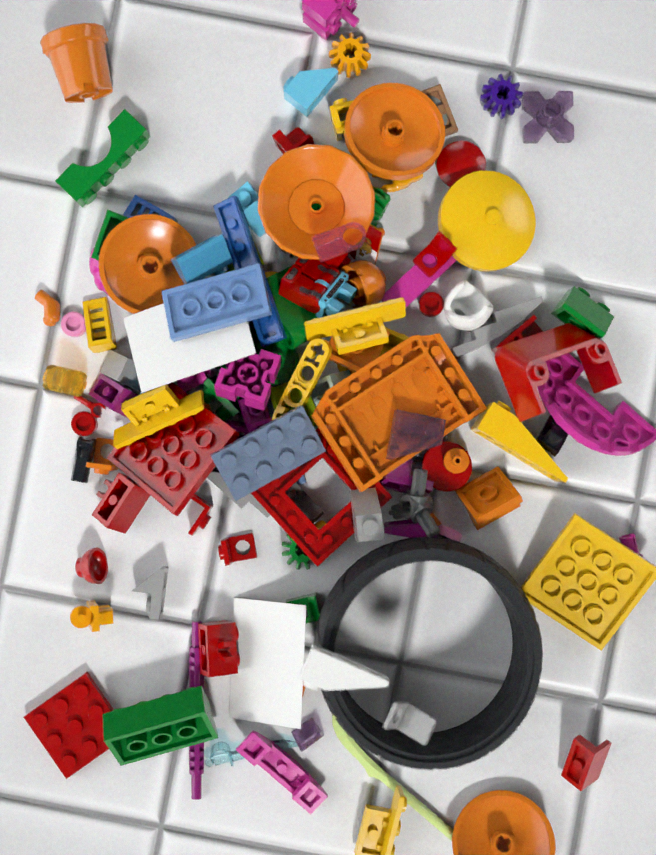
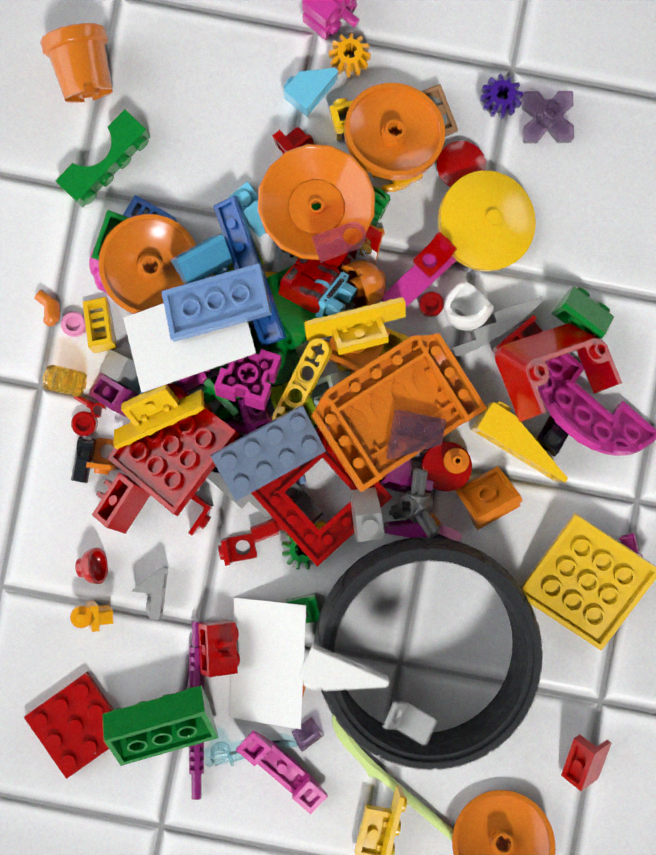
(265, 530): none -> red bar

